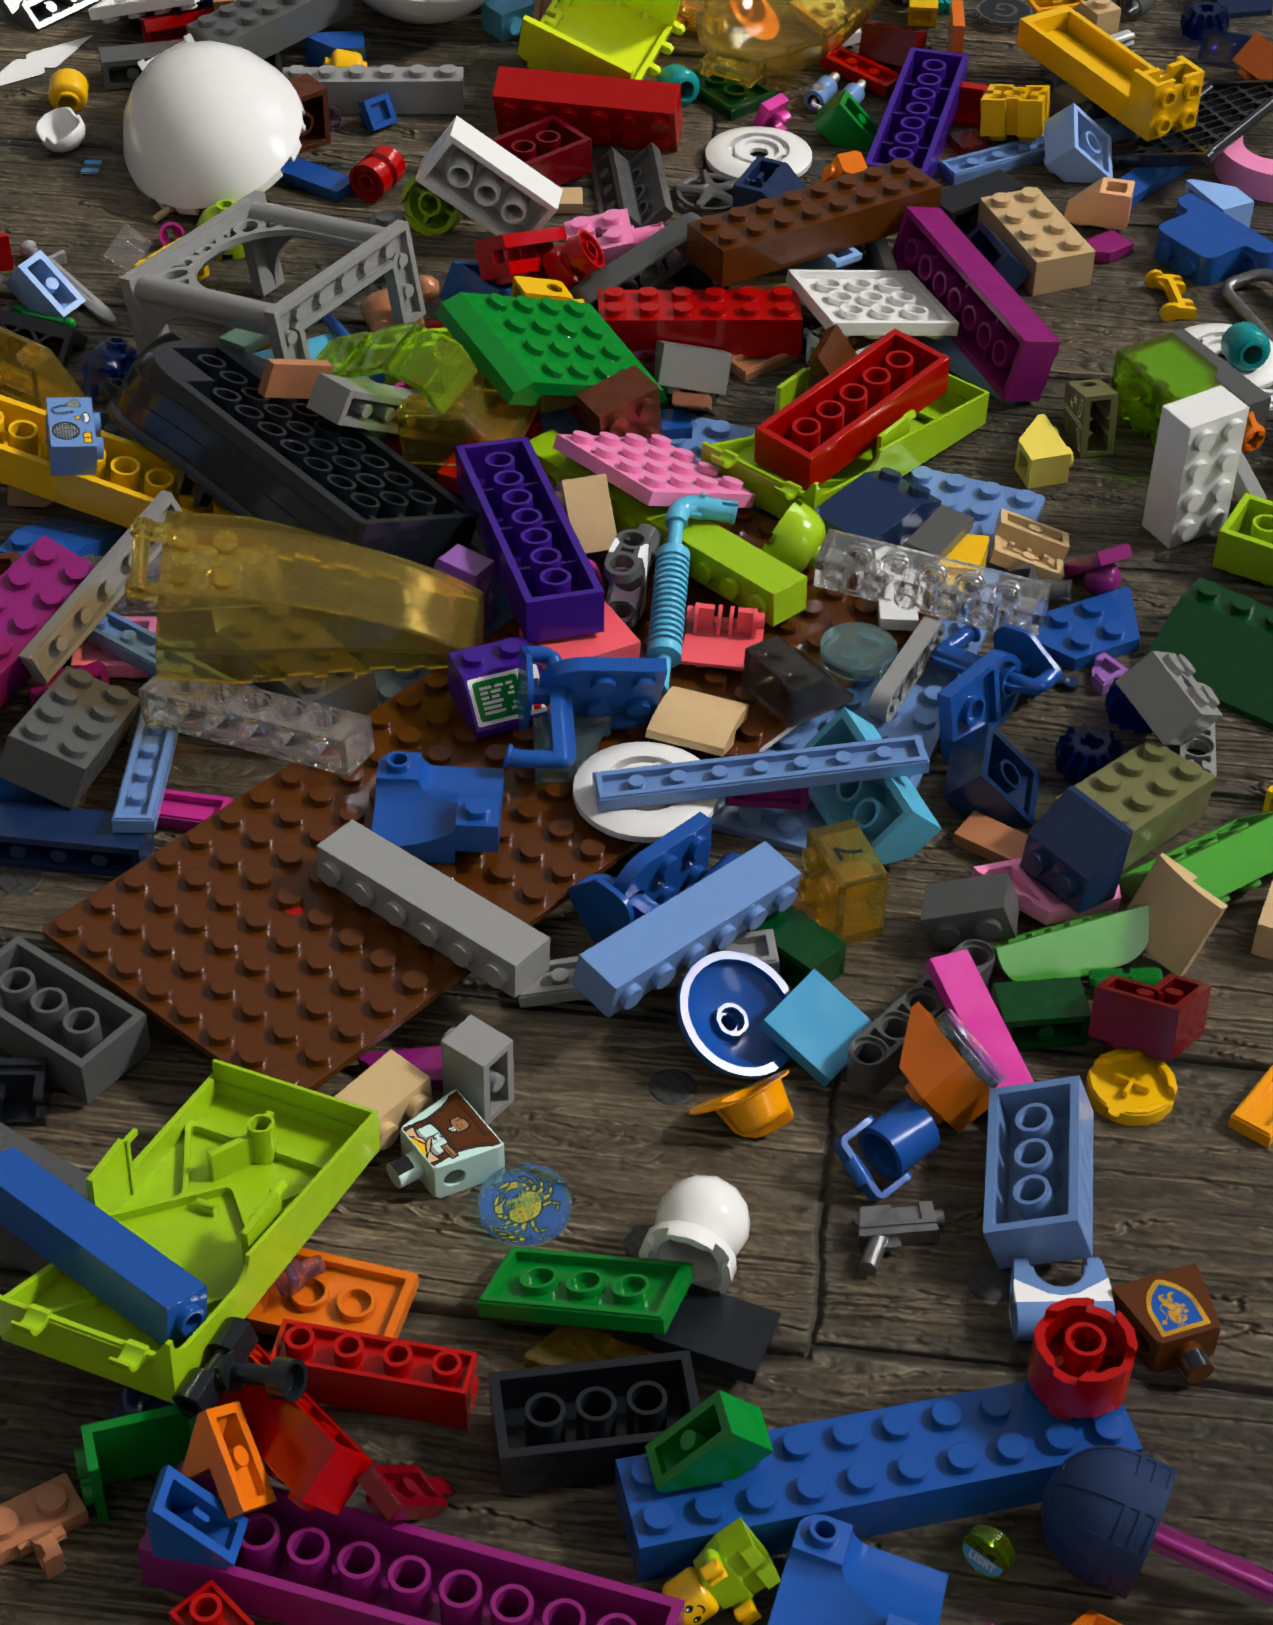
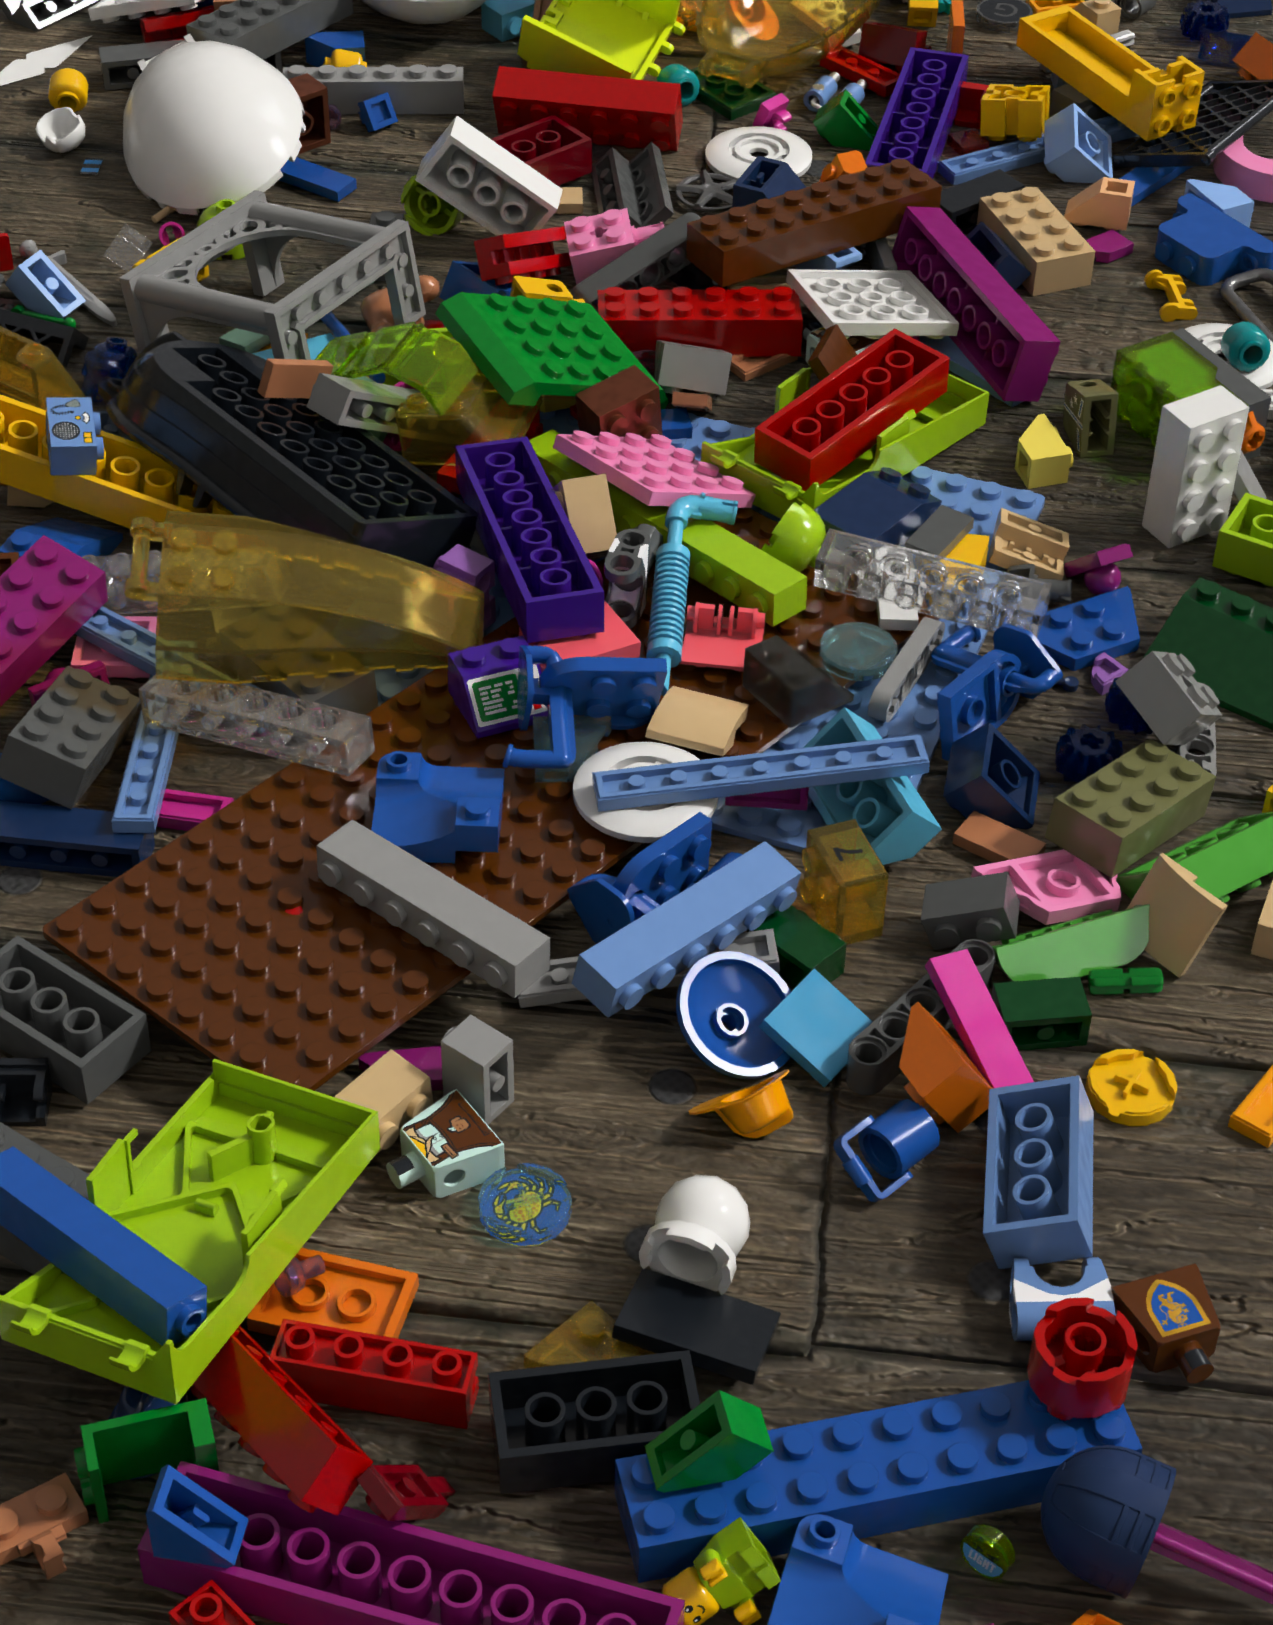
(90, 600): light grey tile -> none
(226, 1449): orange slope -> none
(230, 1371): black bar -> none
(377, 173): red wheel -> none
(574, 259): red wheel -> none
(586, 1290): green tile -> none
(888, 1228): flat silver piece -> none
(971, 1048): clear light blue tile -> none
(1077, 851): dark blue slope -> none
(1149, 1017): dark red brick -> none

